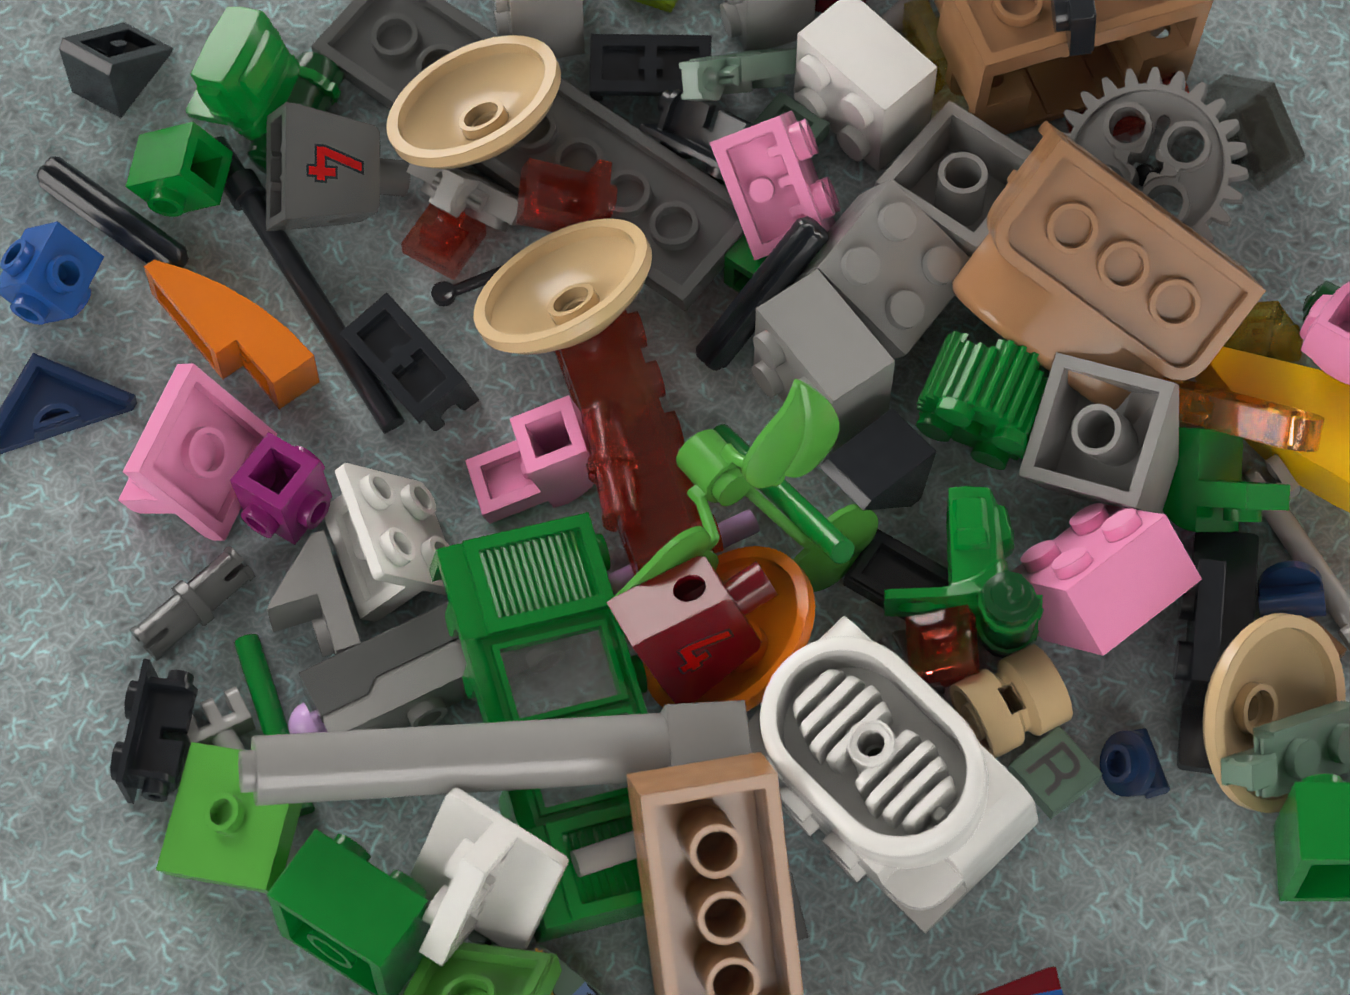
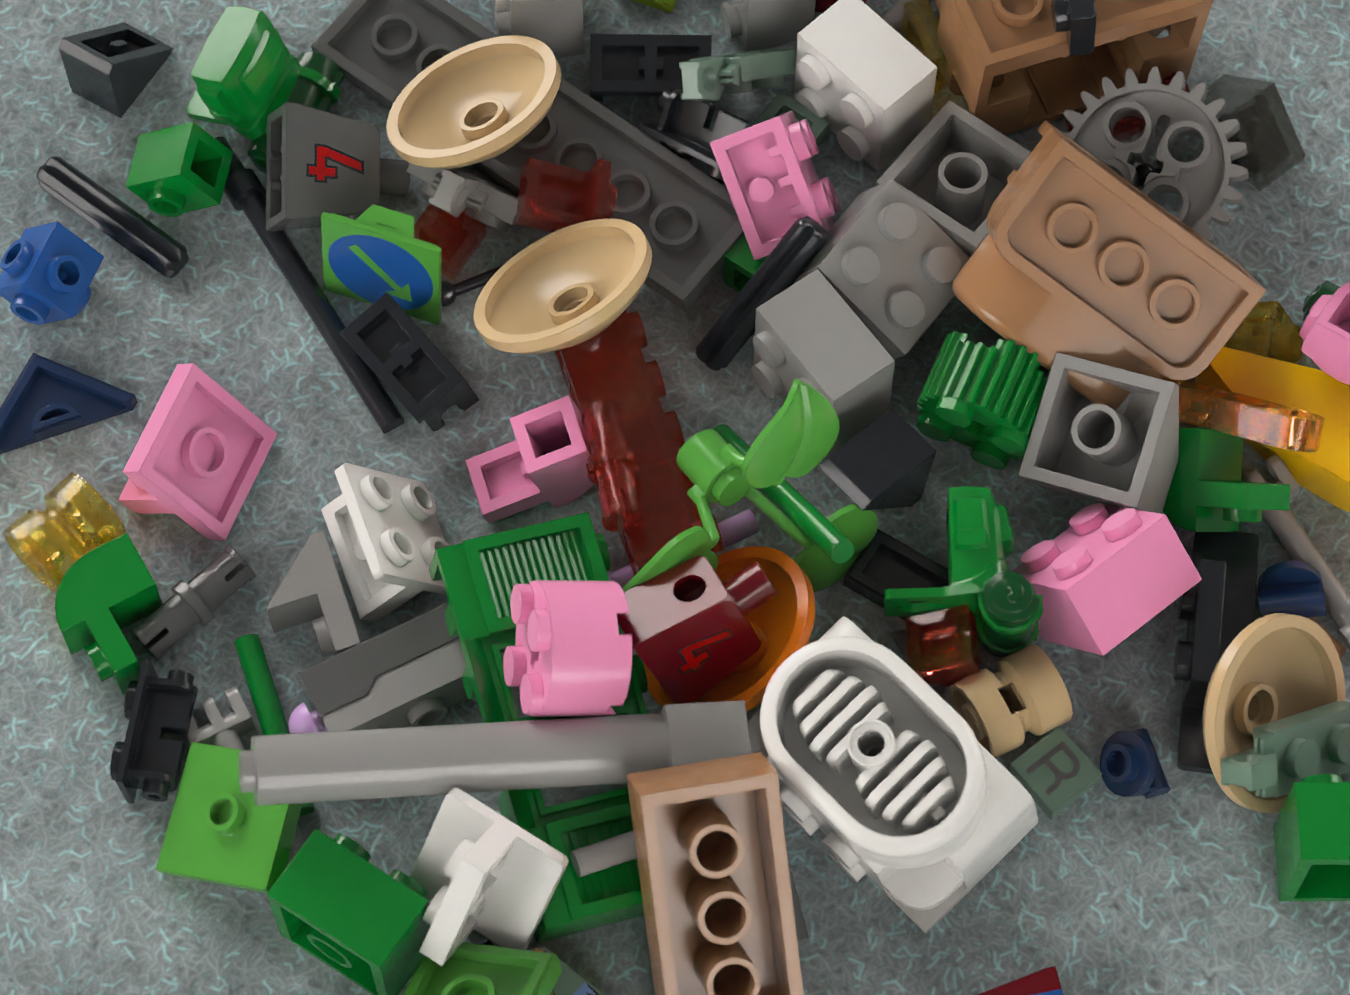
(71, 526): none -> clear yellow wheel
(101, 597): none -> green brick
(234, 332): orange slope -> none
(282, 489): magenta brick -> none
(382, 256): none -> piece
(569, 648): none -> bright pink brick

